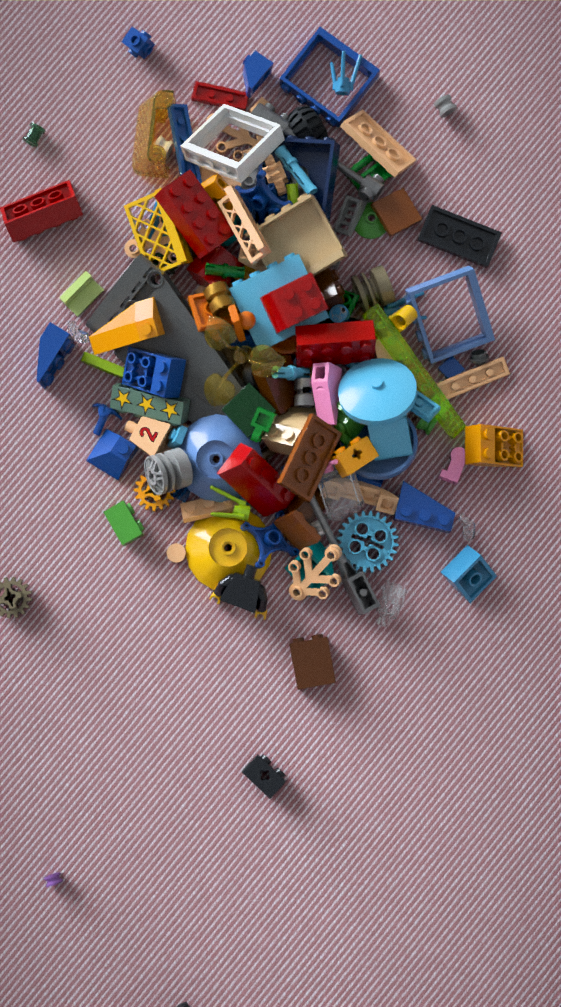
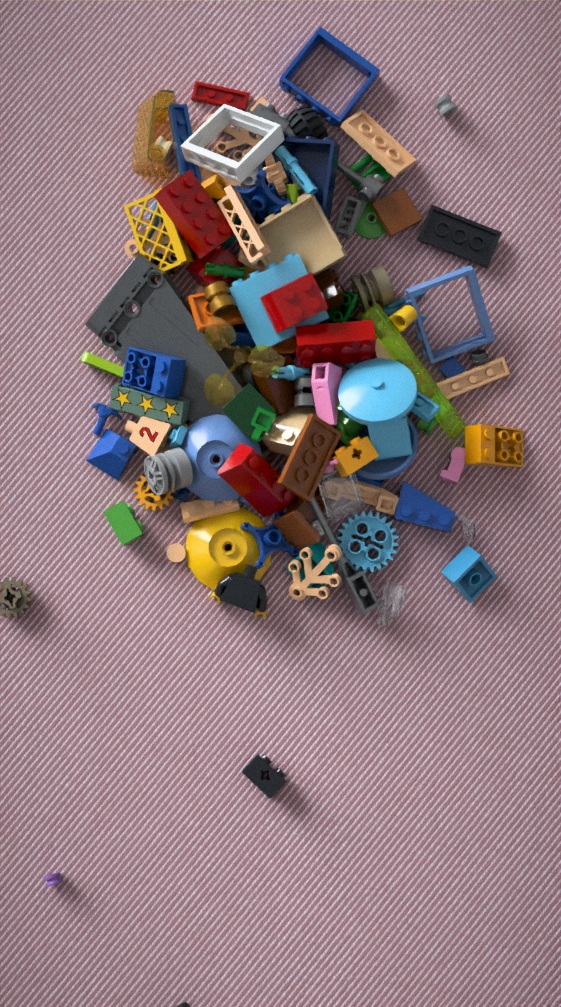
(33, 135): clear green bush -> none
(41, 211): red slope -> none
(53, 348): blue slope -> none
(78, 335): clear arm -> none
(81, 294): yellowish green panel -> none
(132, 326): light orange wedge -> none
(138, 43): blue brick -> none
(239, 512): lime plant -> none
(243, 321): orange tile -> none
(255, 71): blue slope -> none
(312, 662): reddish brown brick -> none
(339, 313): dark azure tile -> none
(343, 85): dark azure plant -> none

